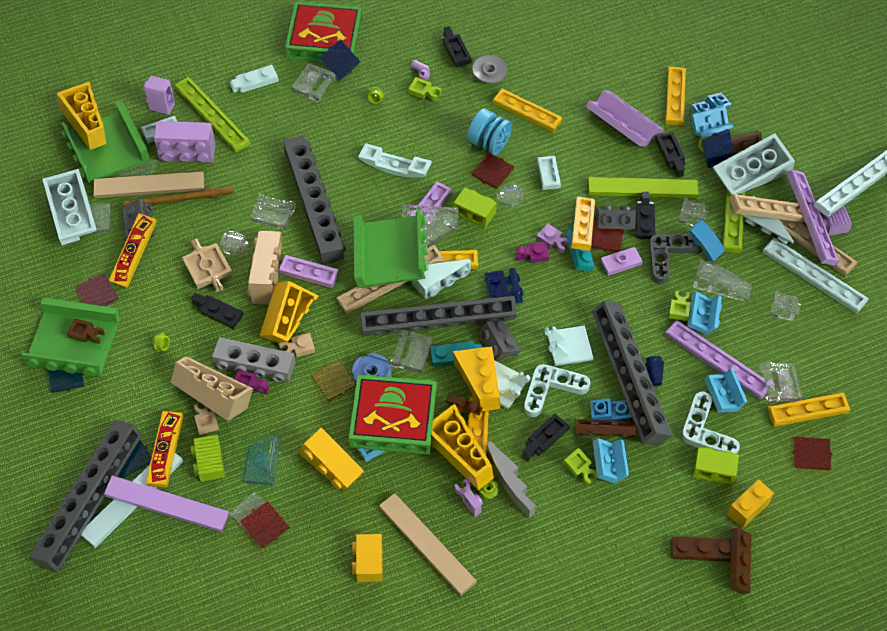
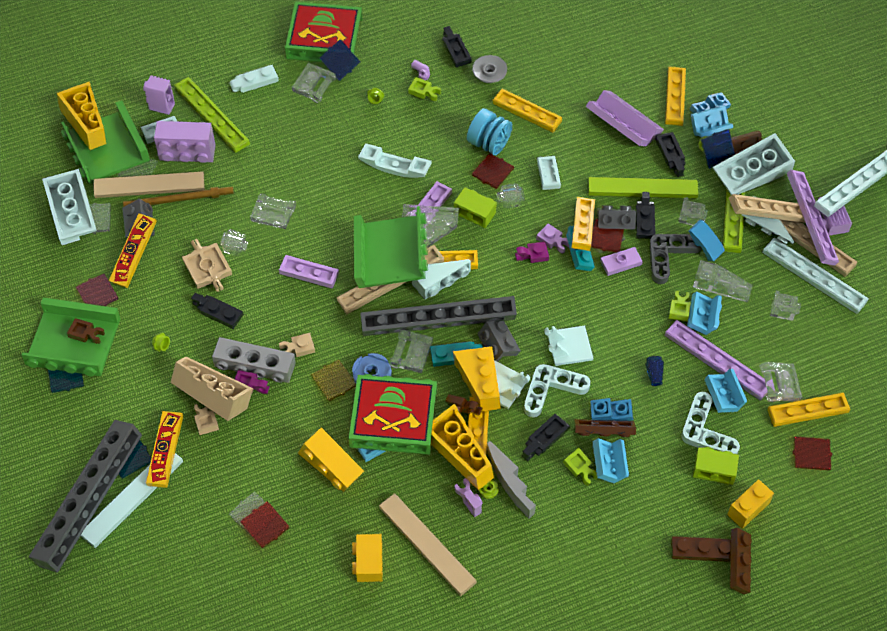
(166, 504): lavender tile -> none
(208, 458): lime brick -> none
(262, 462): clear light blue slope -> none
(265, 266): tan wedge -> none
(285, 311): yellow wedge -> none
(313, 199): dark grey brick -> none
(497, 285): clear blue plate -> none
(631, 373): dark grey brick -> none

